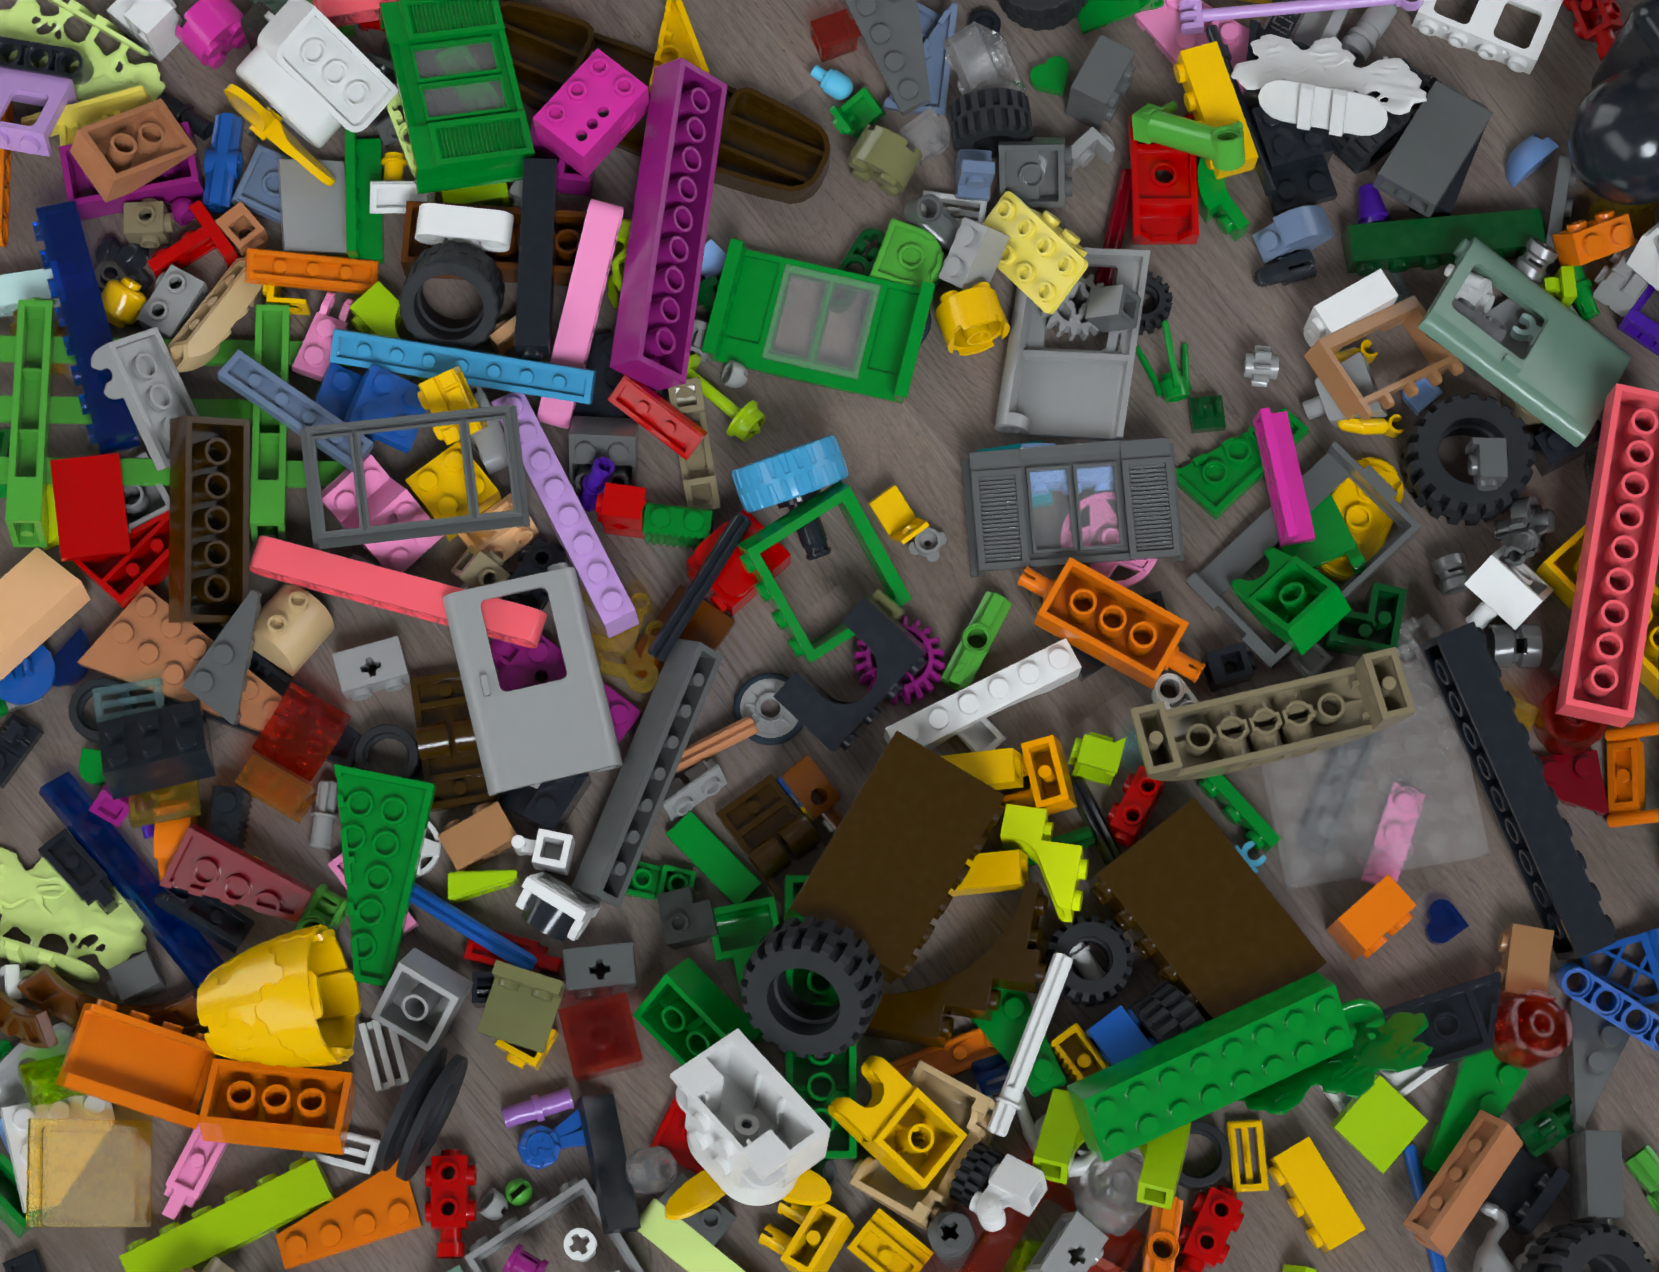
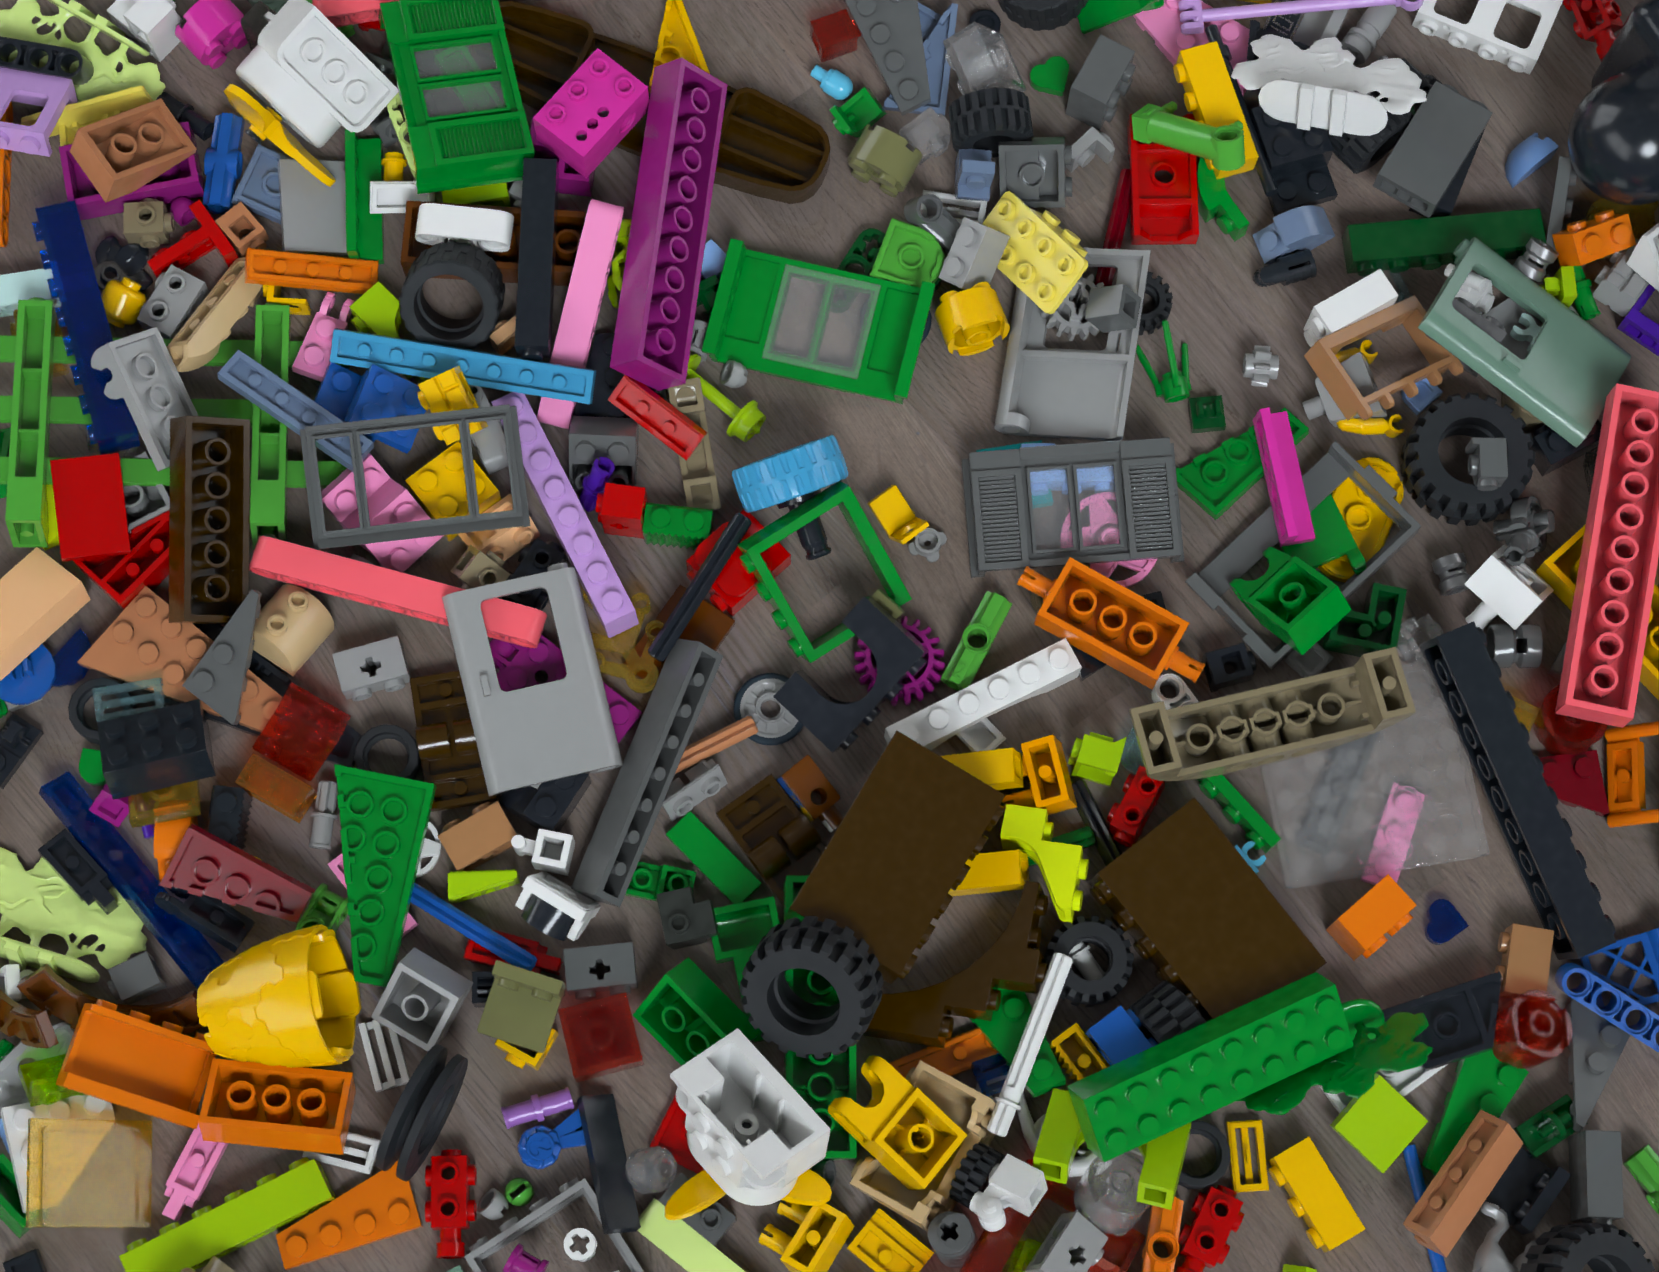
(1371, 206): dark purple cone -> none

